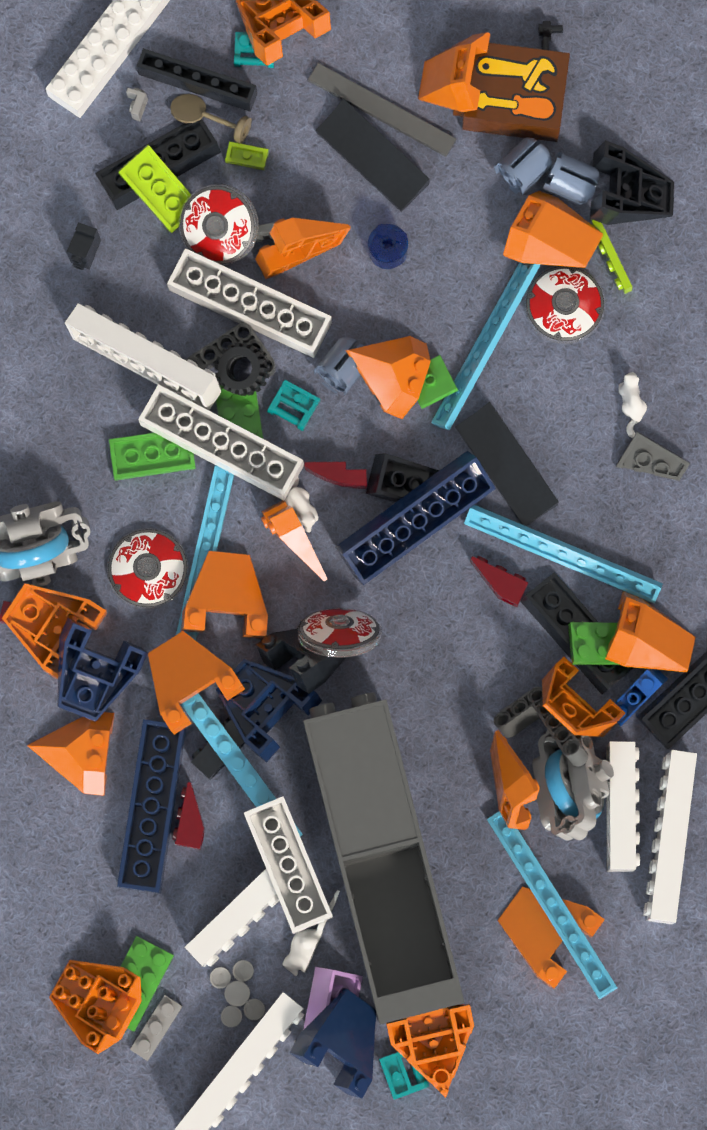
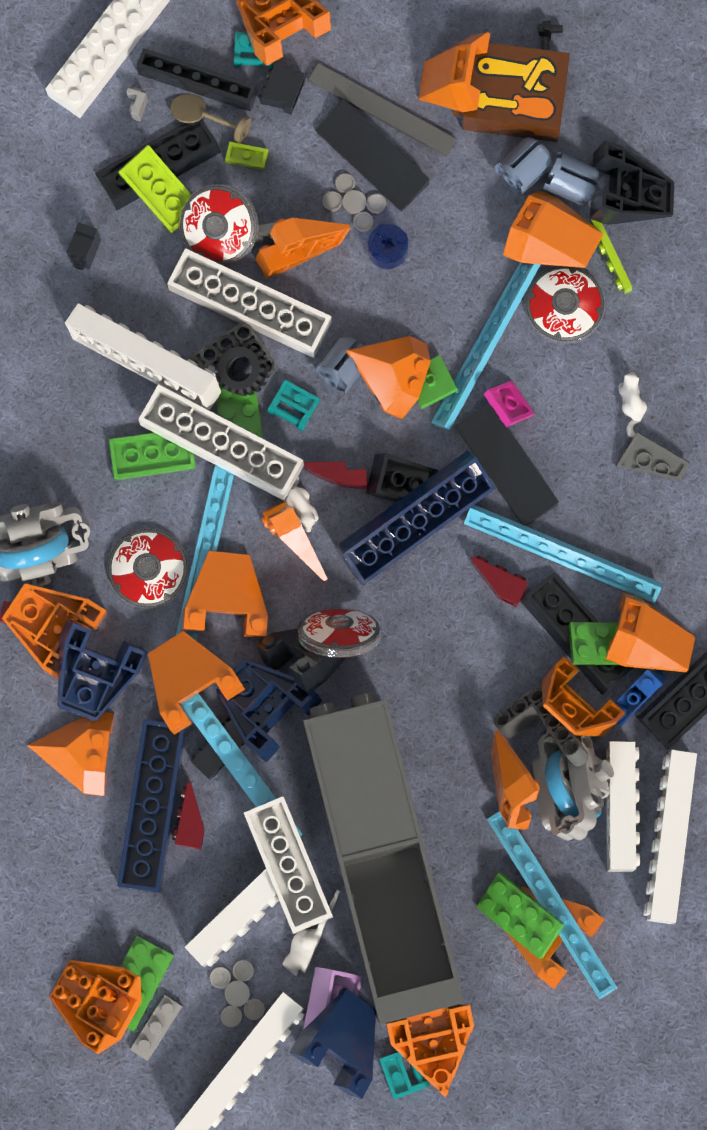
(282, 88): none -> black hips
(354, 202): none -> light grey piece
(509, 403): none -> dark pink plate
(520, 915): none -> bright green plate

